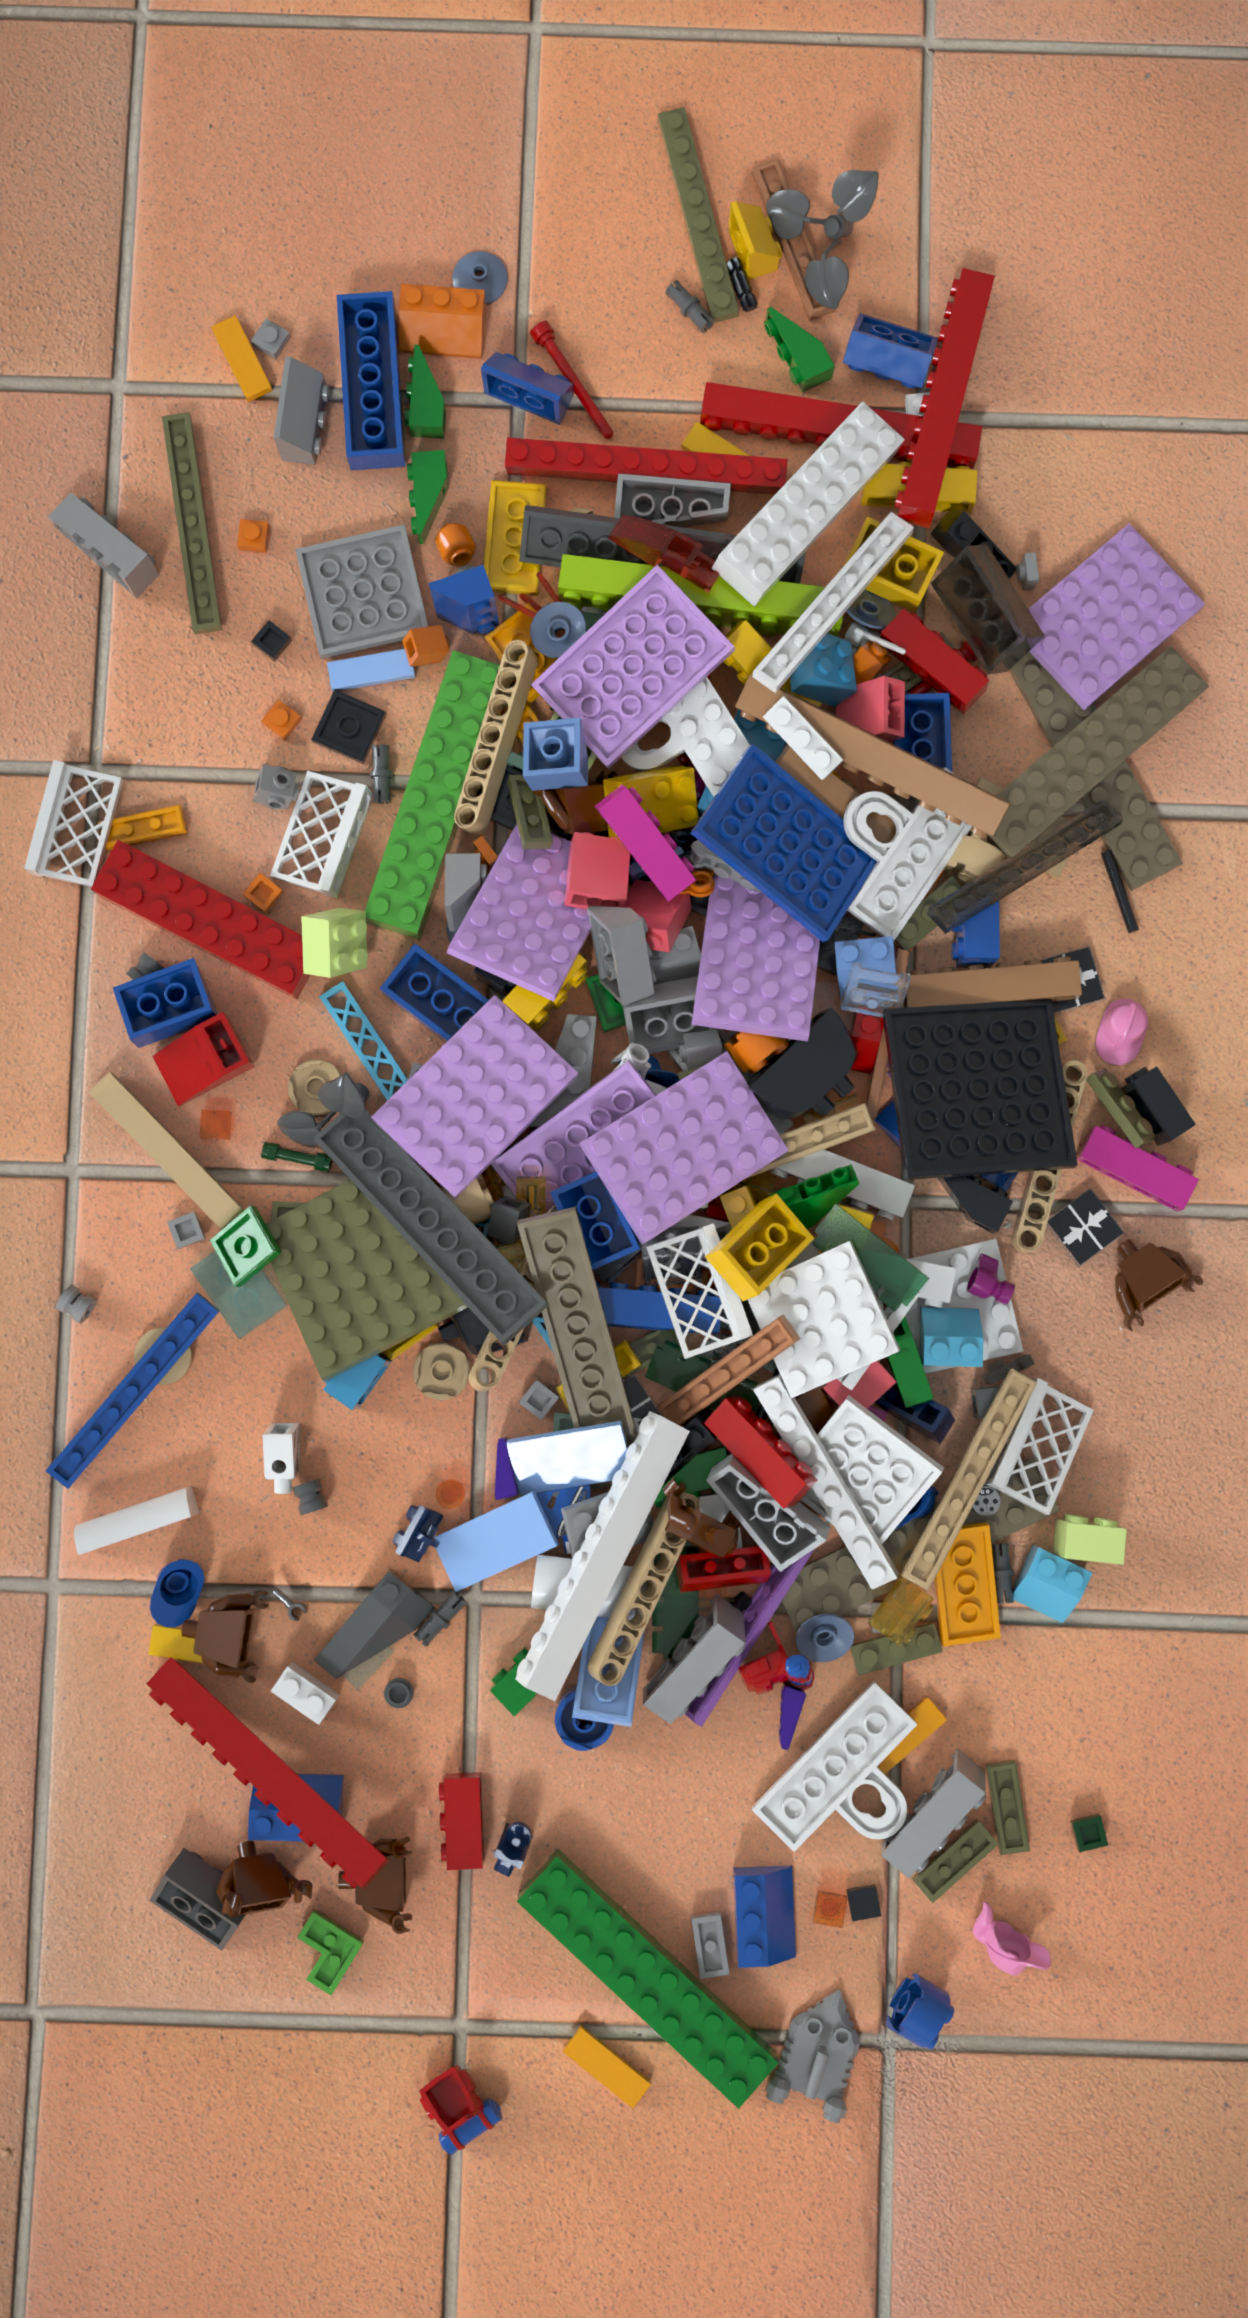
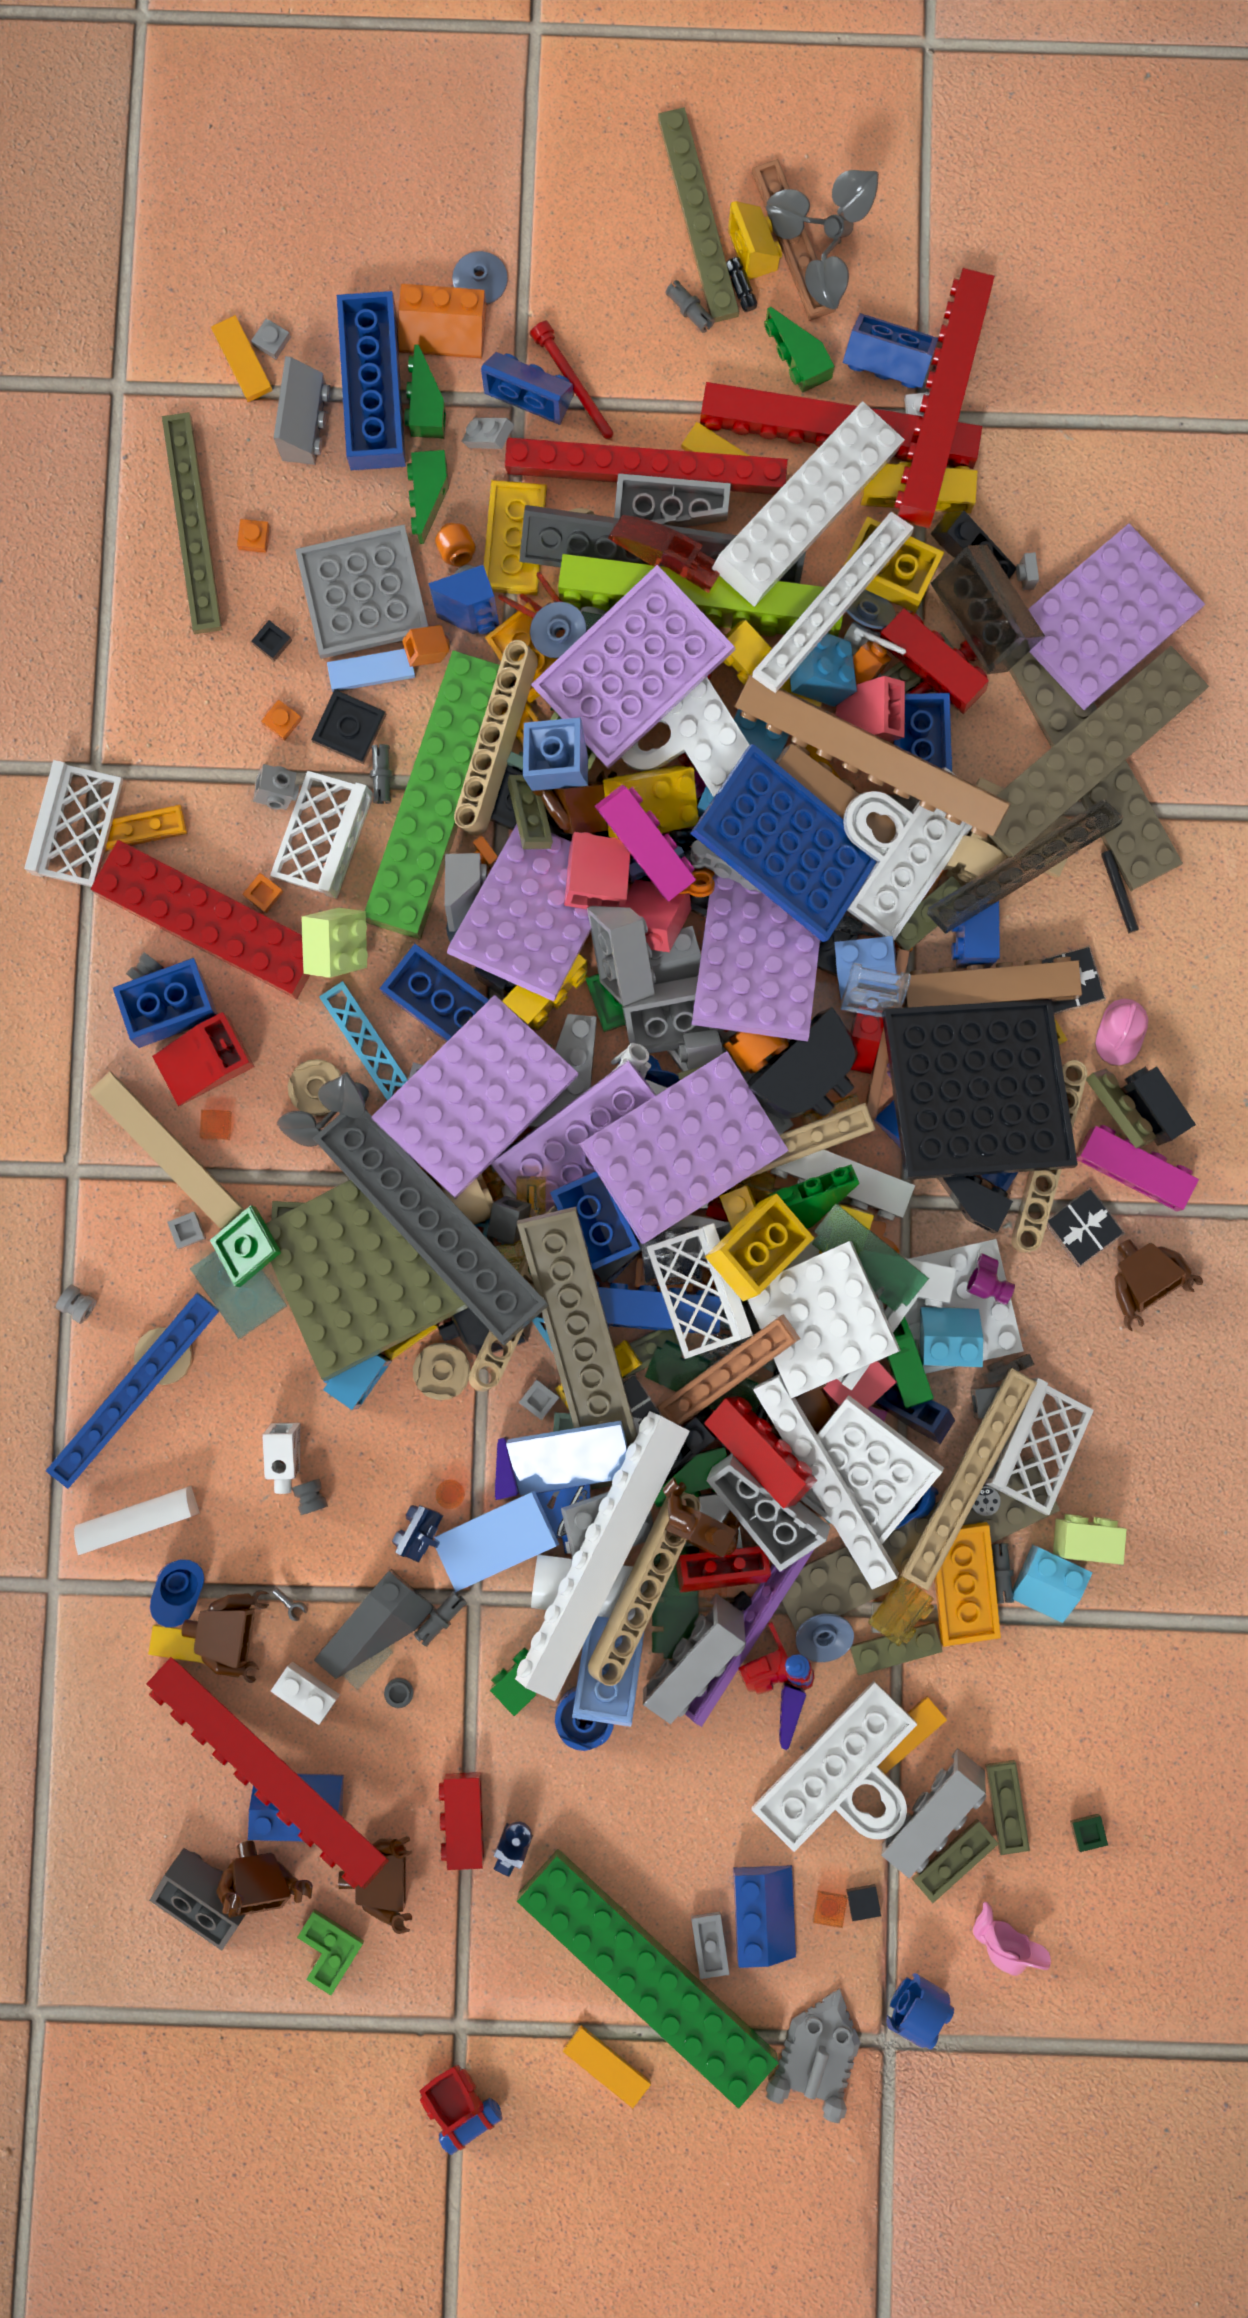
(105, 544): light grey wedge -> none
(272, 1152): dark green bar -> none
(487, 433): none -> light grey plate
(803, 738): white plate -> none

